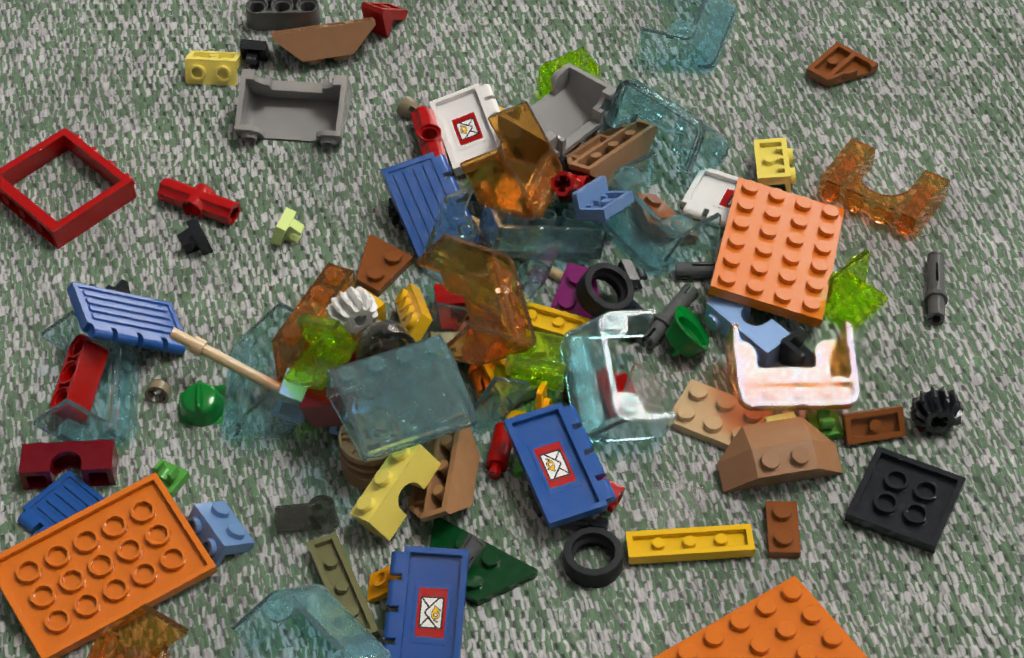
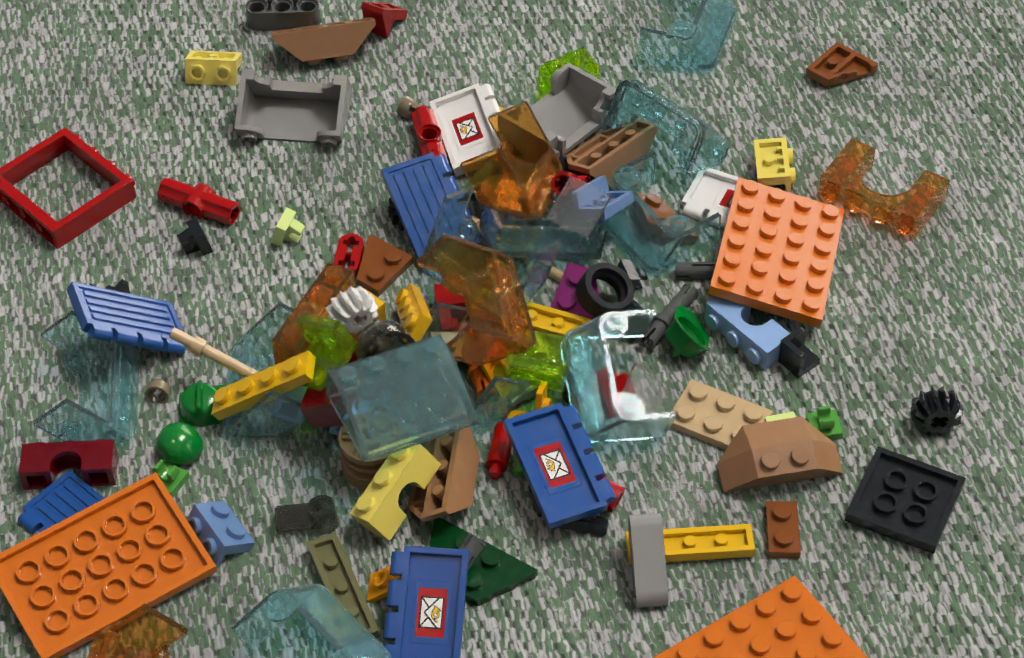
(81, 372): red beam -> none
(179, 443): none -> green hair
(249, 390): none -> yellow plate
(253, 52): black tile -> none
(354, 257): none -> red beam
(579, 207): none -> clear piece
(592, 577): black tyre -> none
(648, 560): none -> light grey beam
(827, 386): clear orange windscreen -> none
(850, 295): clear neon green bracket -> none
(873, 424): dark orange plate -> none
(936, 296): dark grey pin -> none

